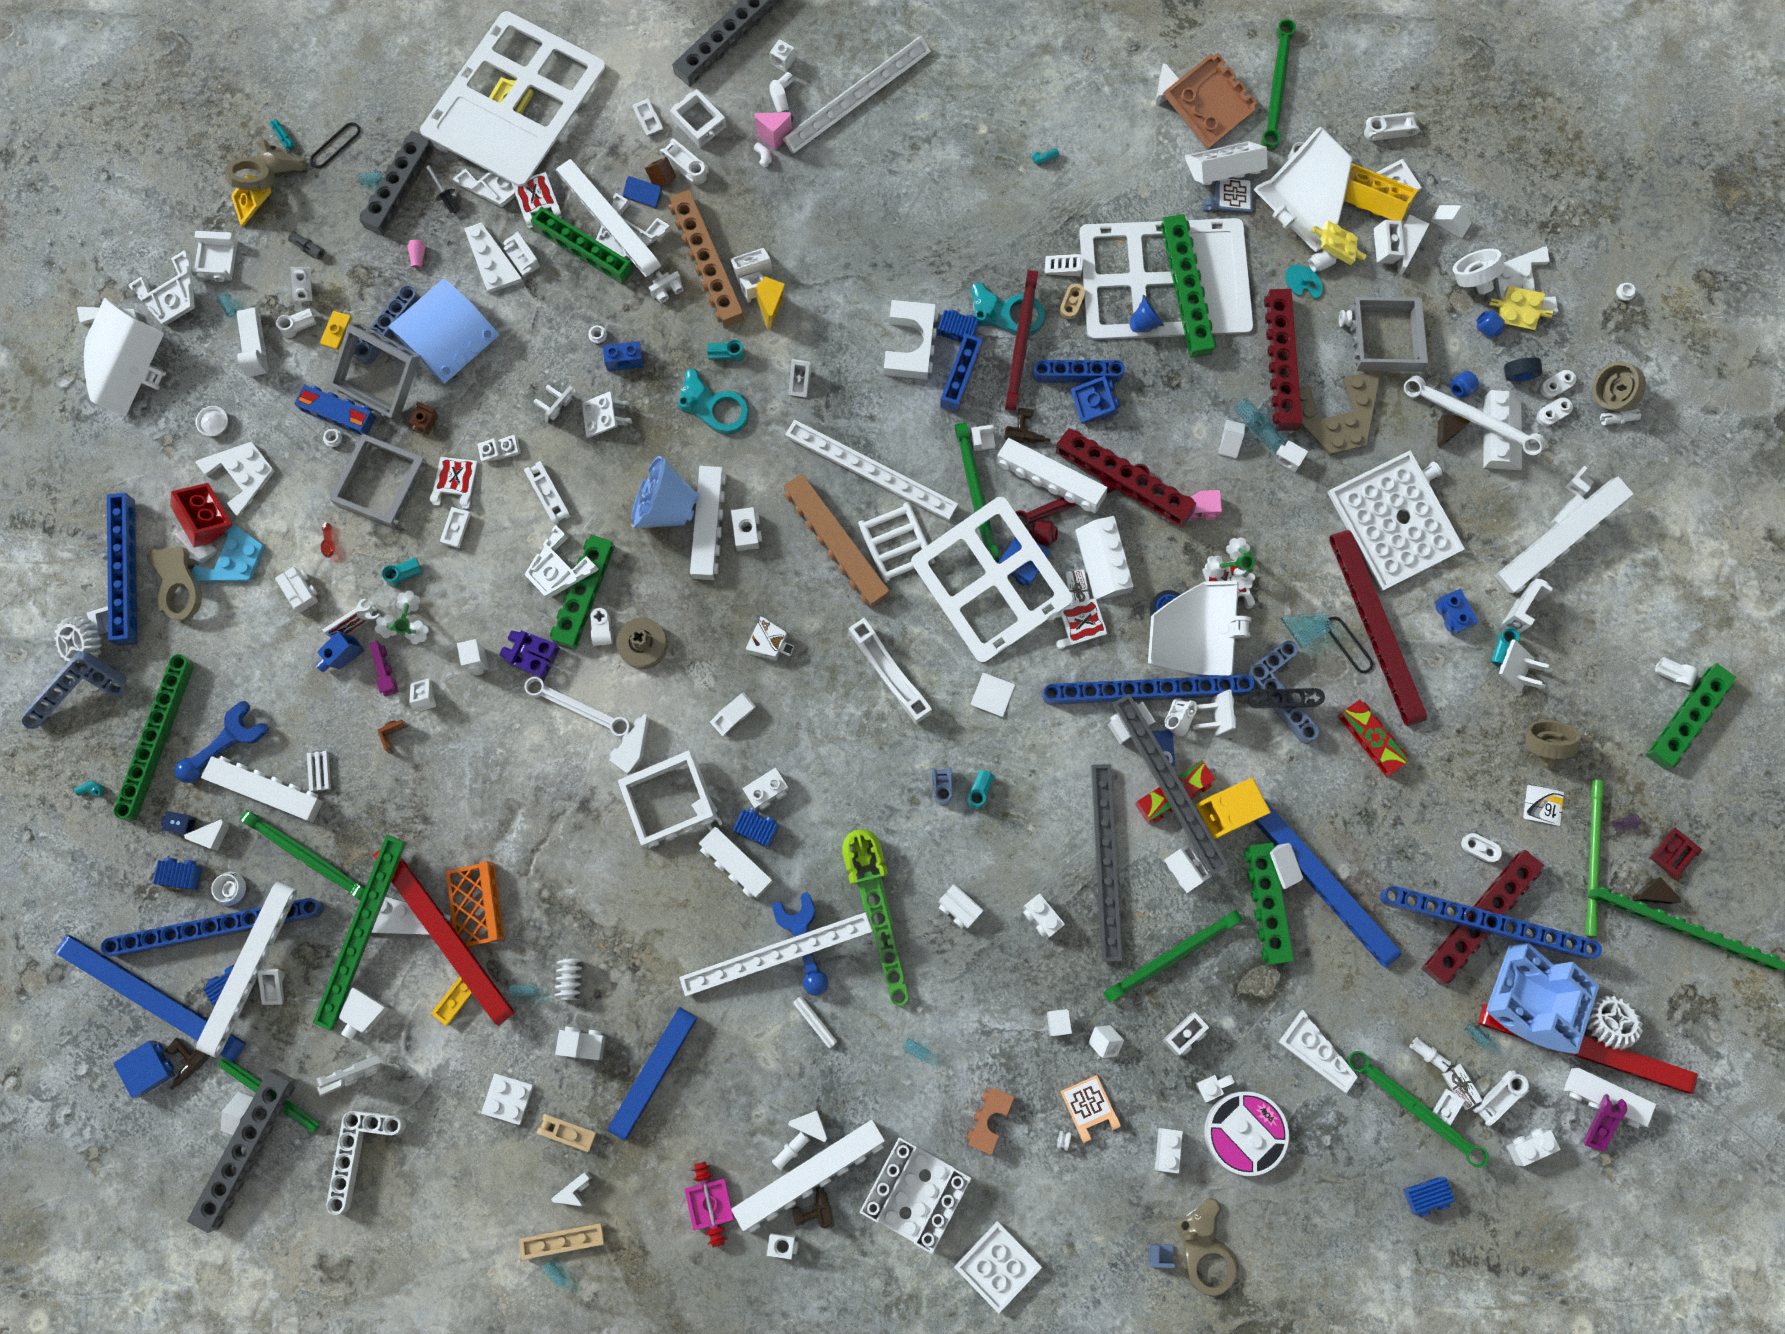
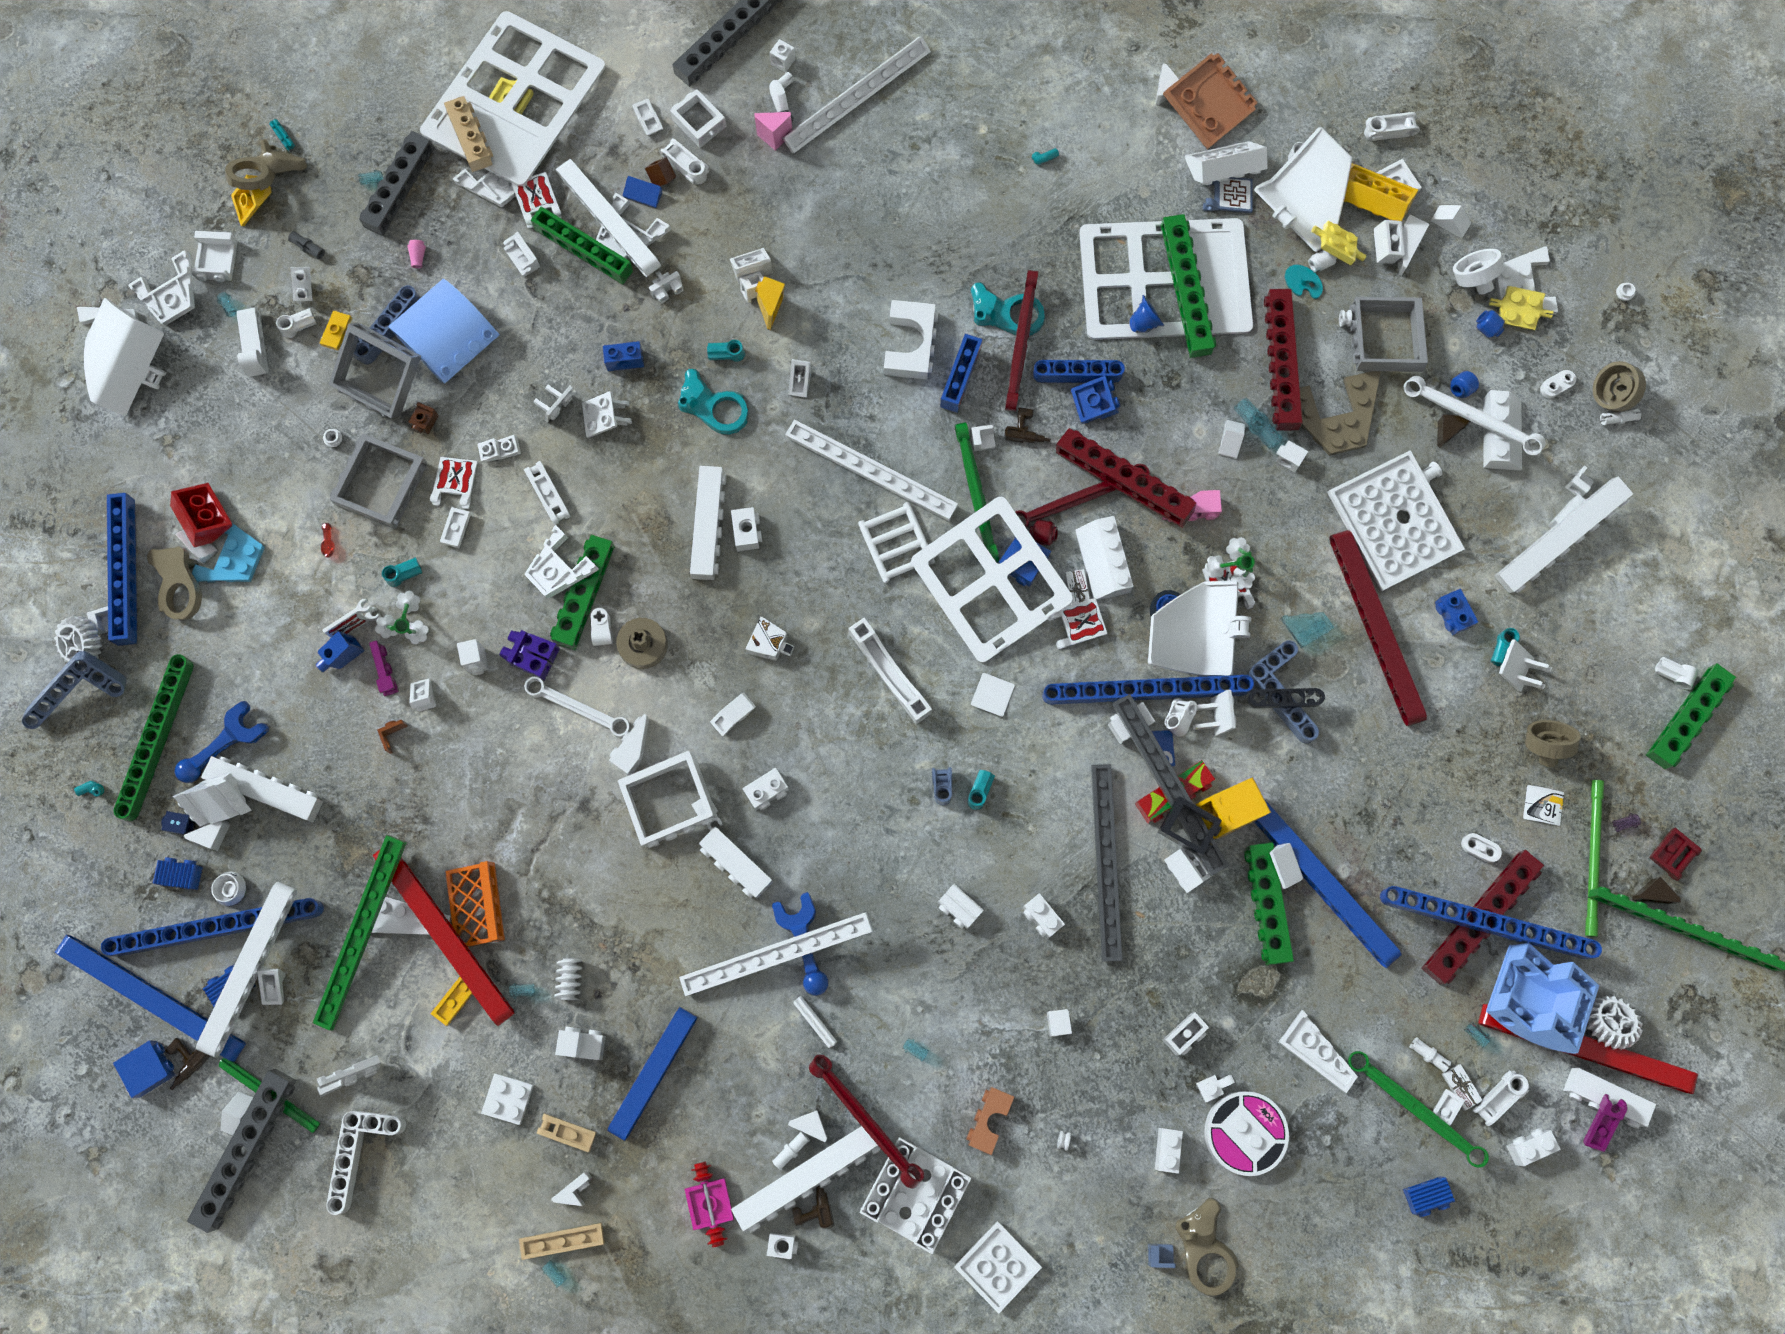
(212, 421): white hat -> none
(213, 800): none -> white slope
(247, 469): white wing -> none
(297, 589): white brick -> none
(302, 853): green piece -> none
(311, 776): white tile -> none
(327, 142): black piece -> none
(335, 410): blue brick -> none
(361, 1012): white torso -> none
(445, 195): black piece -> none
(468, 133): none -> tan brick
(492, 263): white wing -> none
(595, 330): white plate -> none
(663, 498): light blue cone -> none
(727, 315): medium nougat brick -> none
(756, 828): blue brick -> none
(765, 153): white arm -> none
(836, 541): medium nougat brick -> none
(866, 1121): none -> dark red piece
(870, 885): bright green piece -> none
(955, 325): blue brick -> none
(1051, 475): white brick -> none
(1071, 271): white slope -> none
(1072, 302): tan plate -> none
(1089, 1106): flag -> none
(1106, 1041): white panel -> none
(1165, 829): none -> black window
(1177, 953): green piece -> none
(1278, 84): green piece -> none
(1355, 640): black piece -> none
(1373, 738): red brick -> none
(1516, 617): white panel -> none
(1523, 369): black wheel -> none
(1556, 412): white plate -> none

